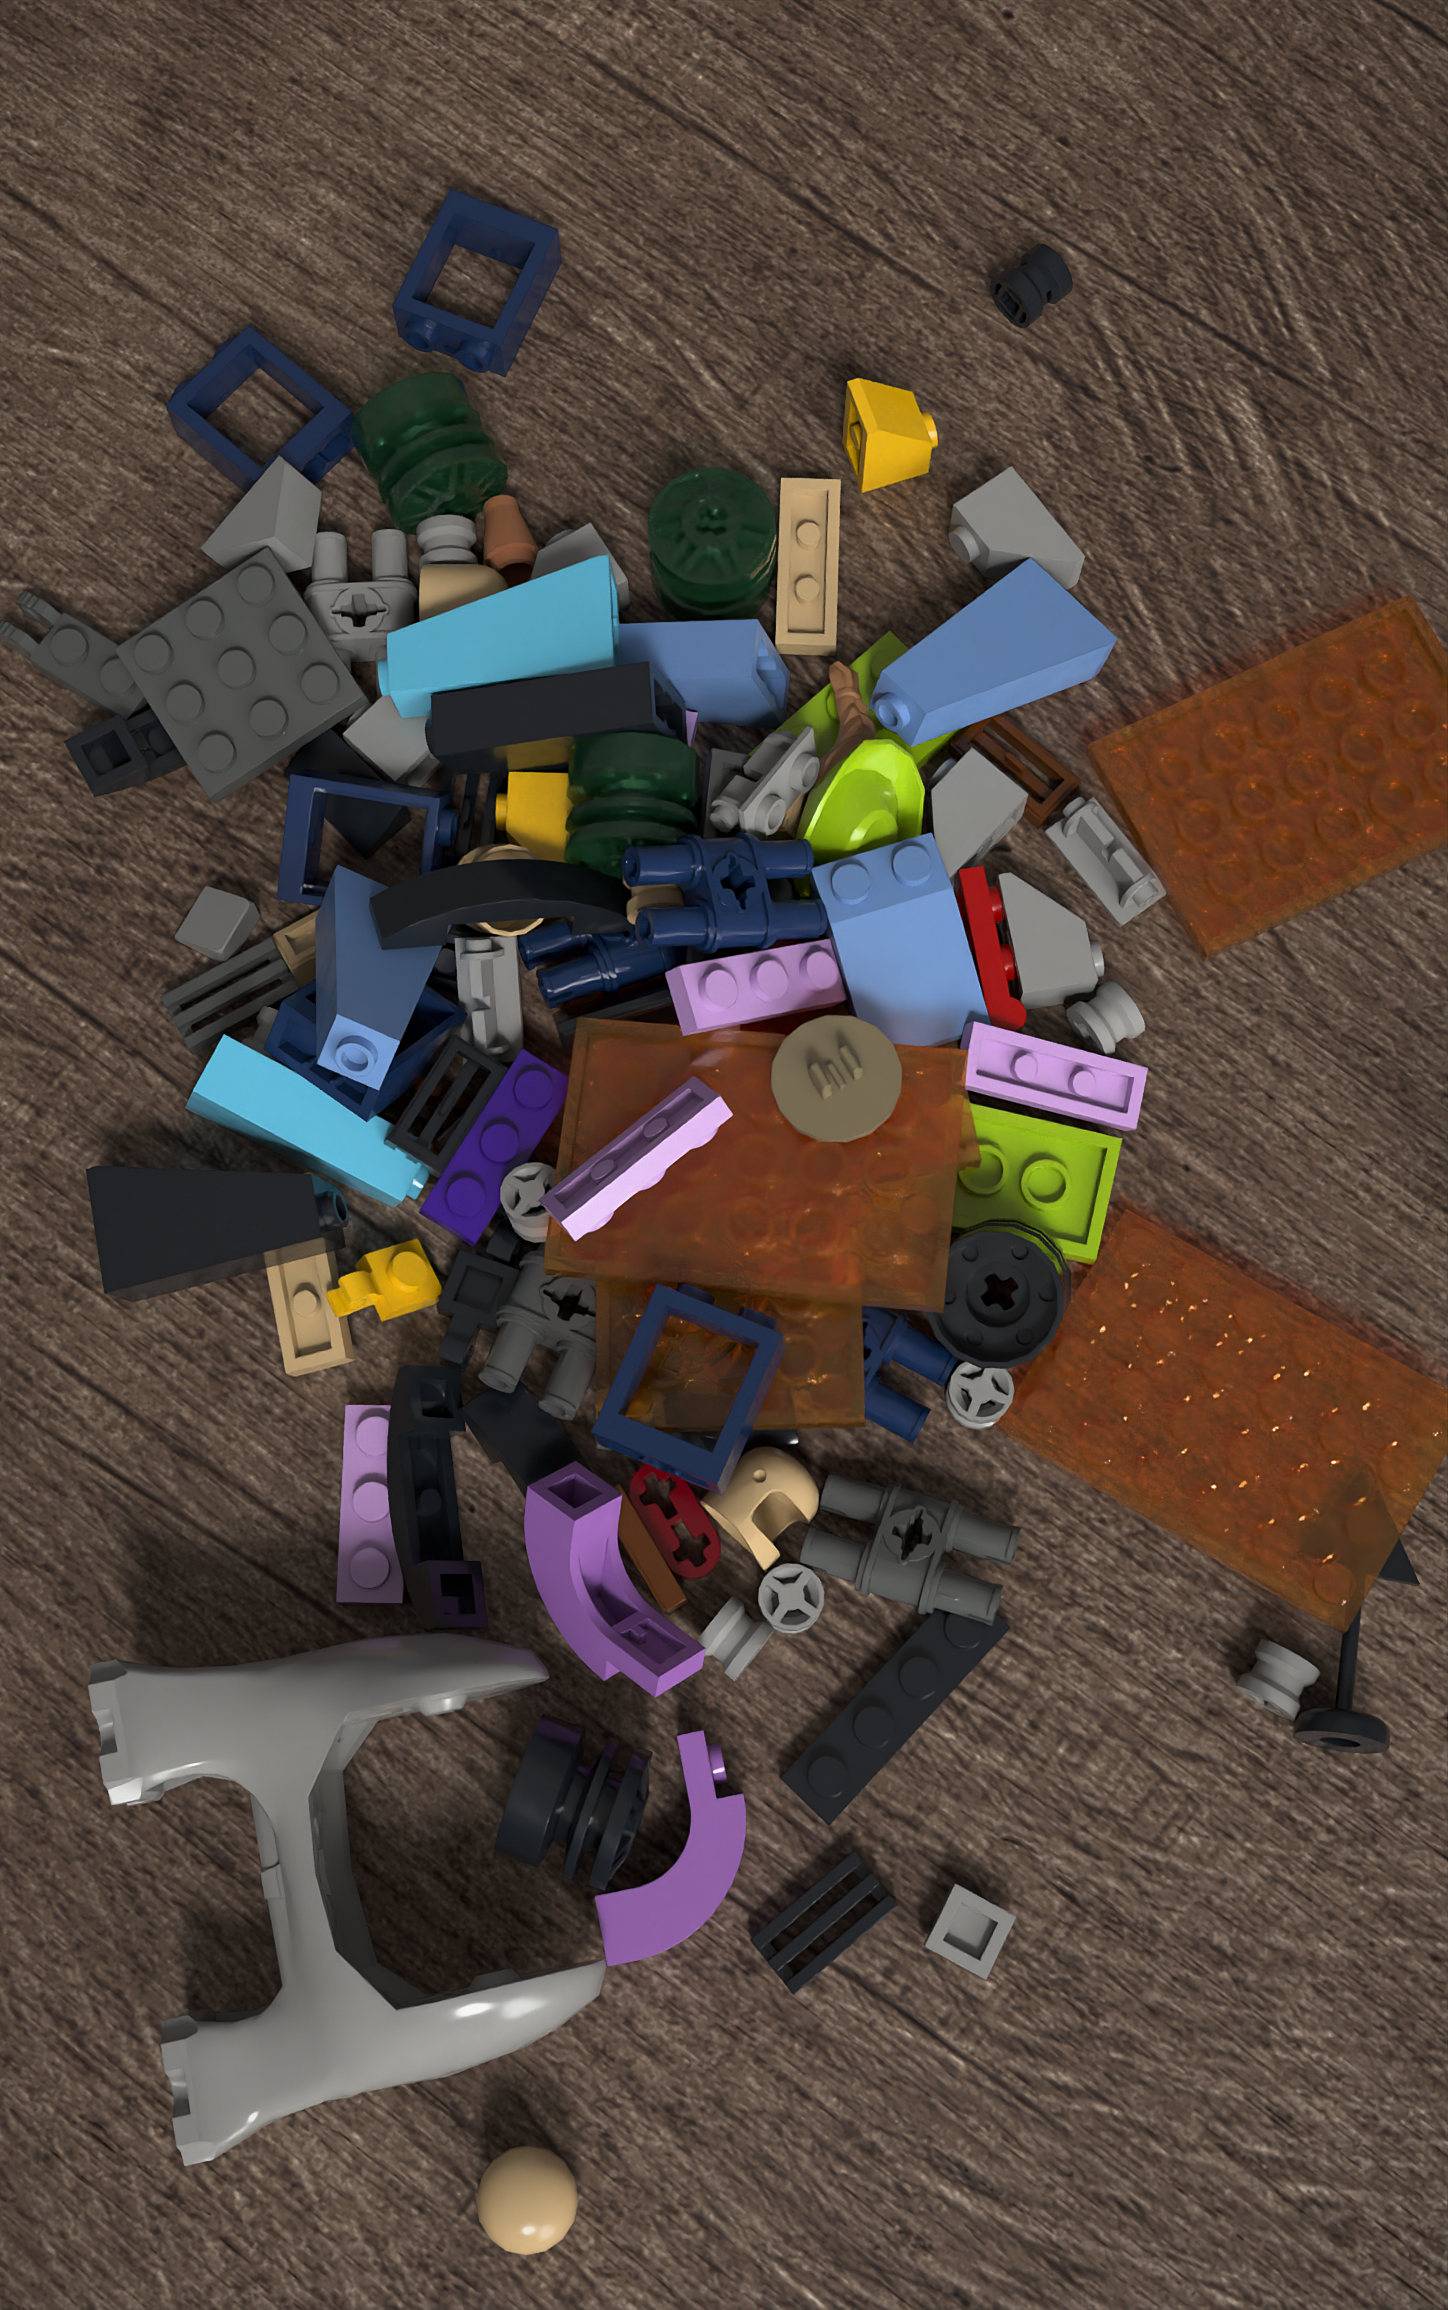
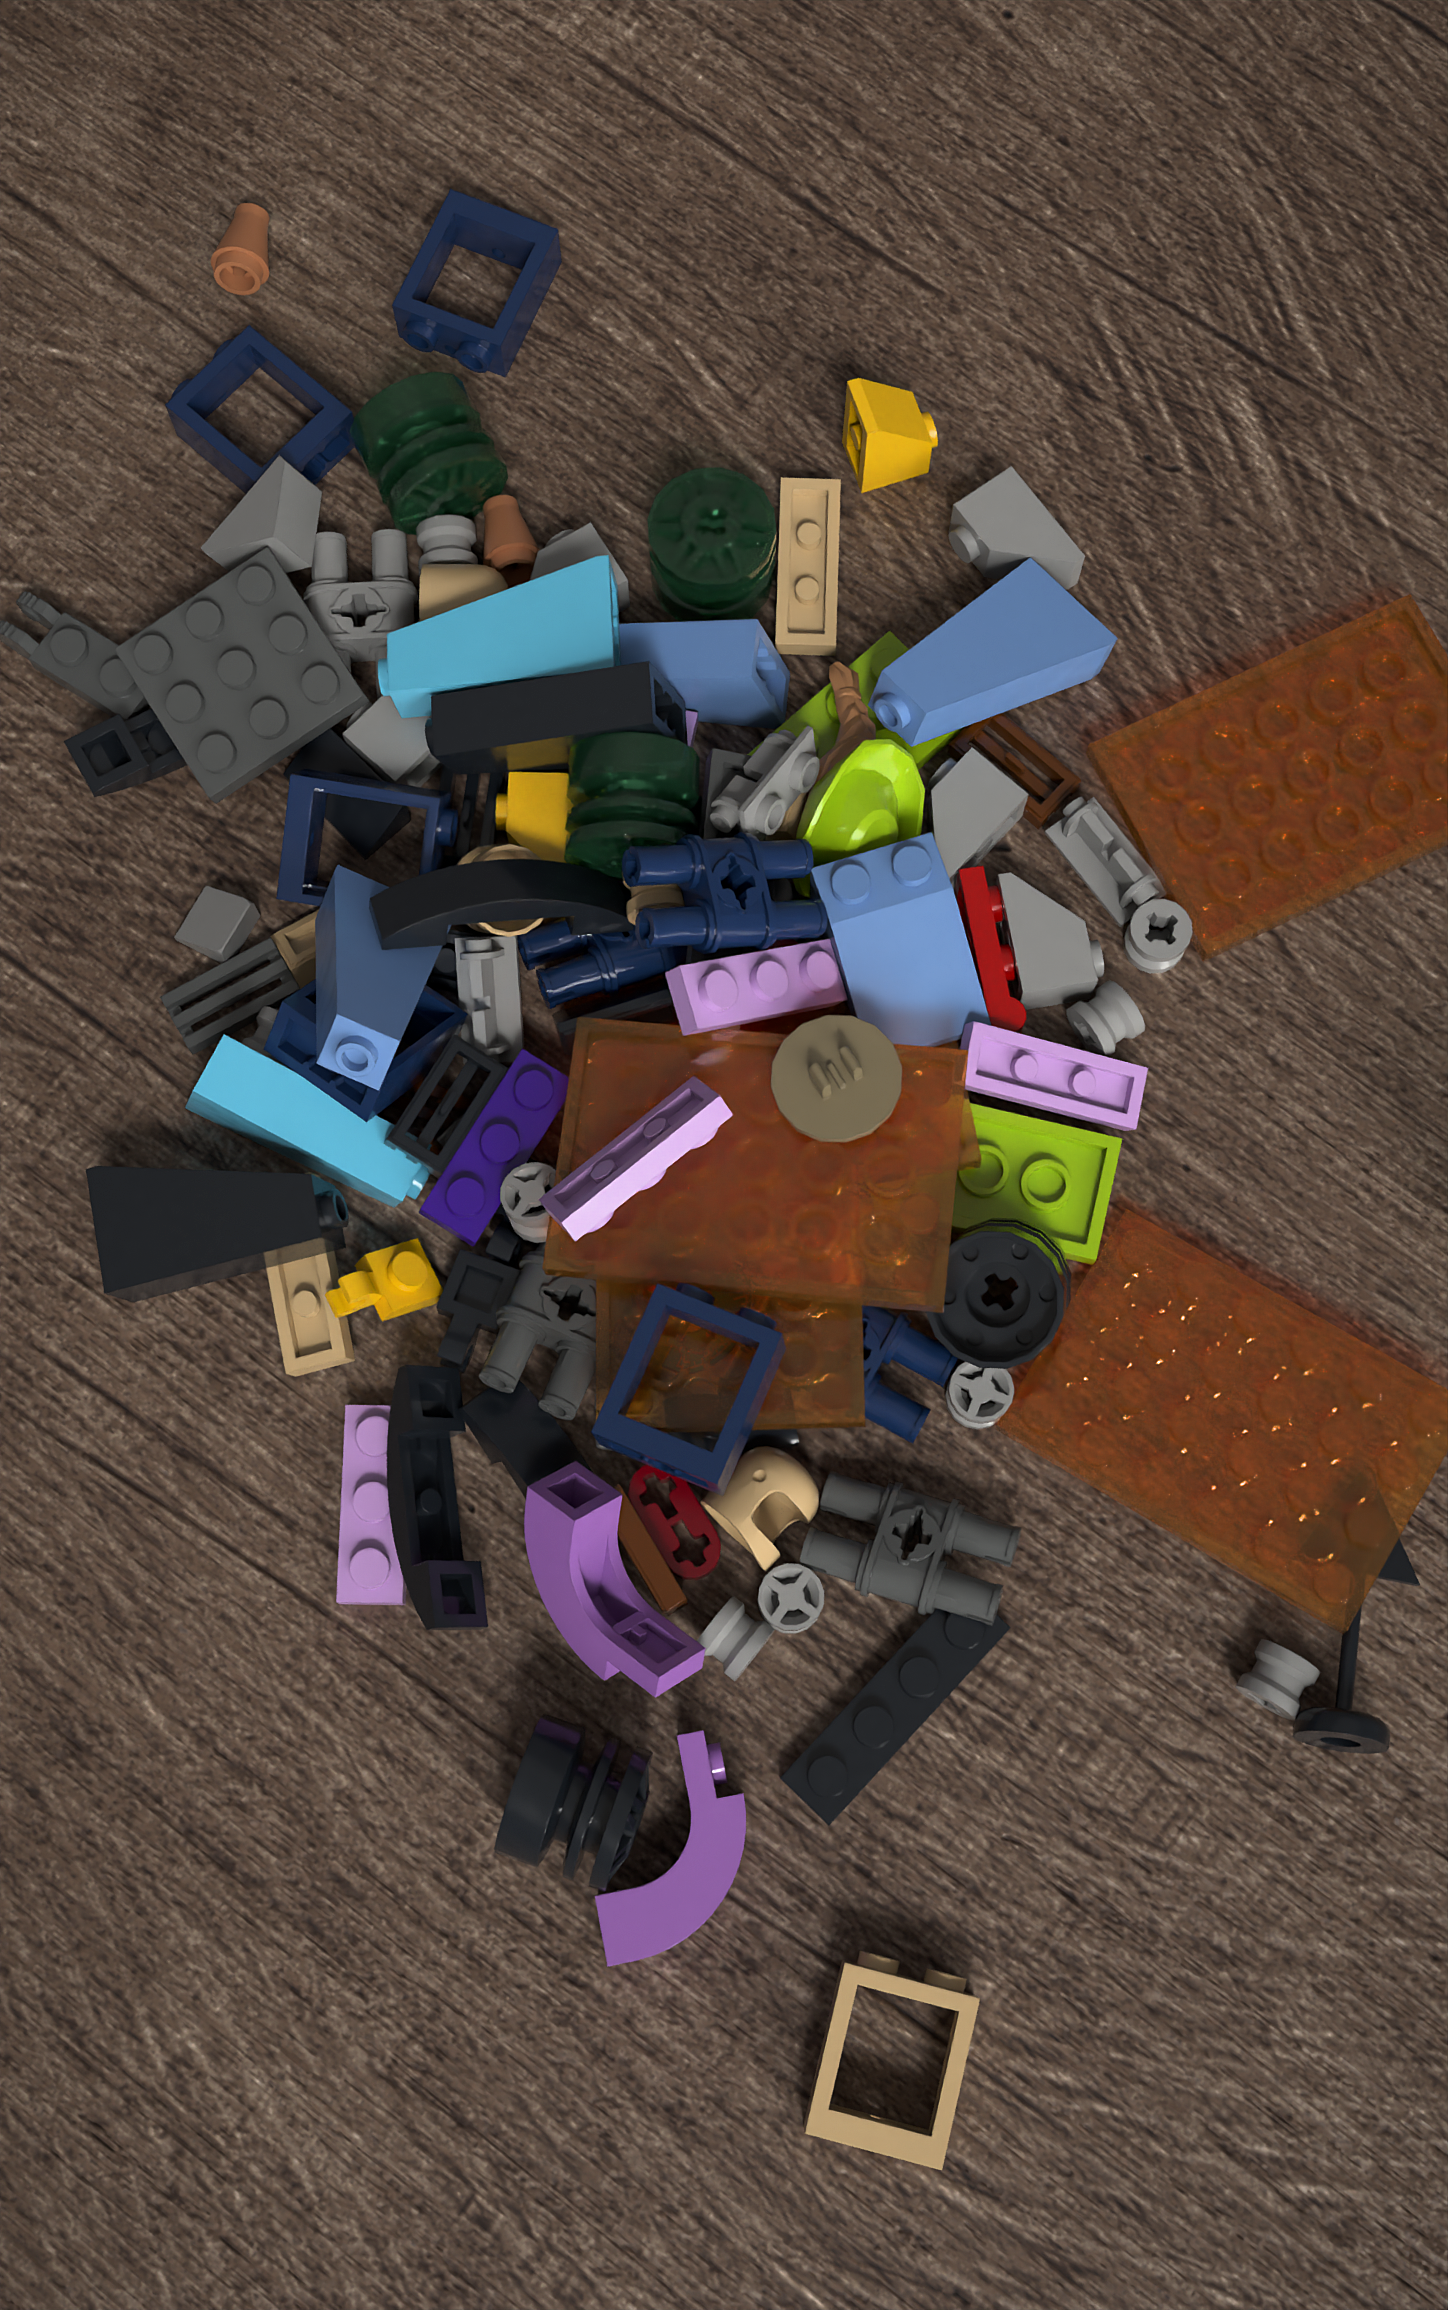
(242, 254): none -> nougat cone
(286, 1739): light grey animal -> none
(527, 2200): tan helmet -> none
(779, 1960): black tile -> none
(876, 2132): none -> tan window
(969, 1931): light grey plate -> none
(1033, 284): black wheel -> none
(1149, 948): none -> light grey wheel

